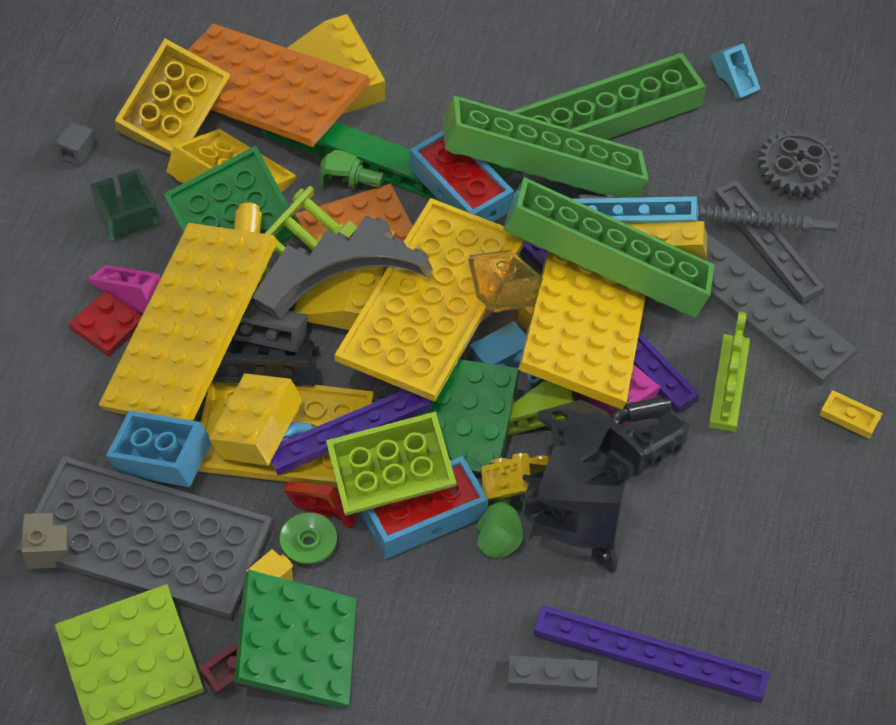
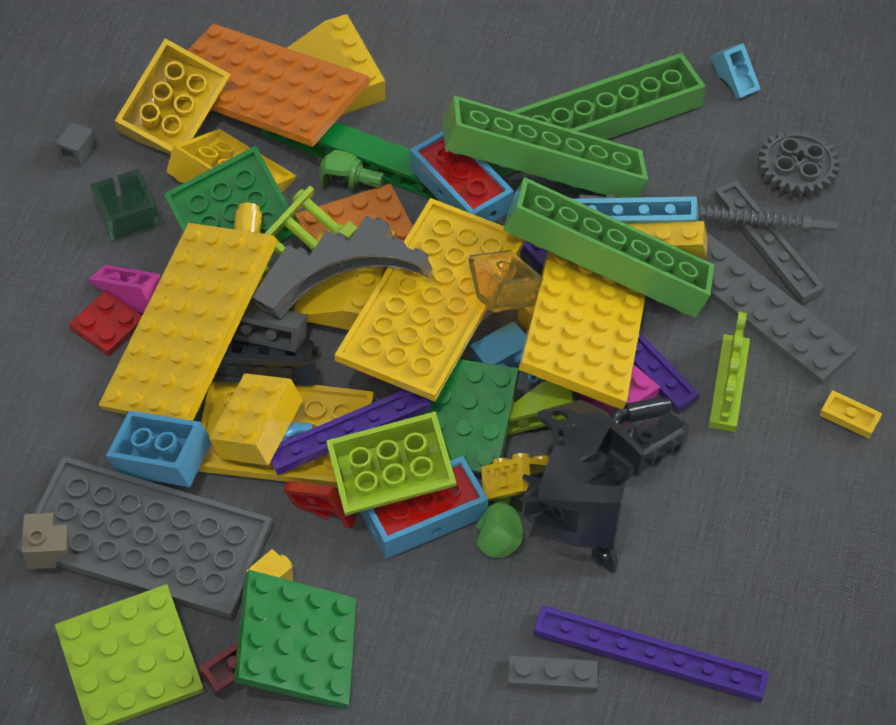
(308, 528): bright green dish -> none

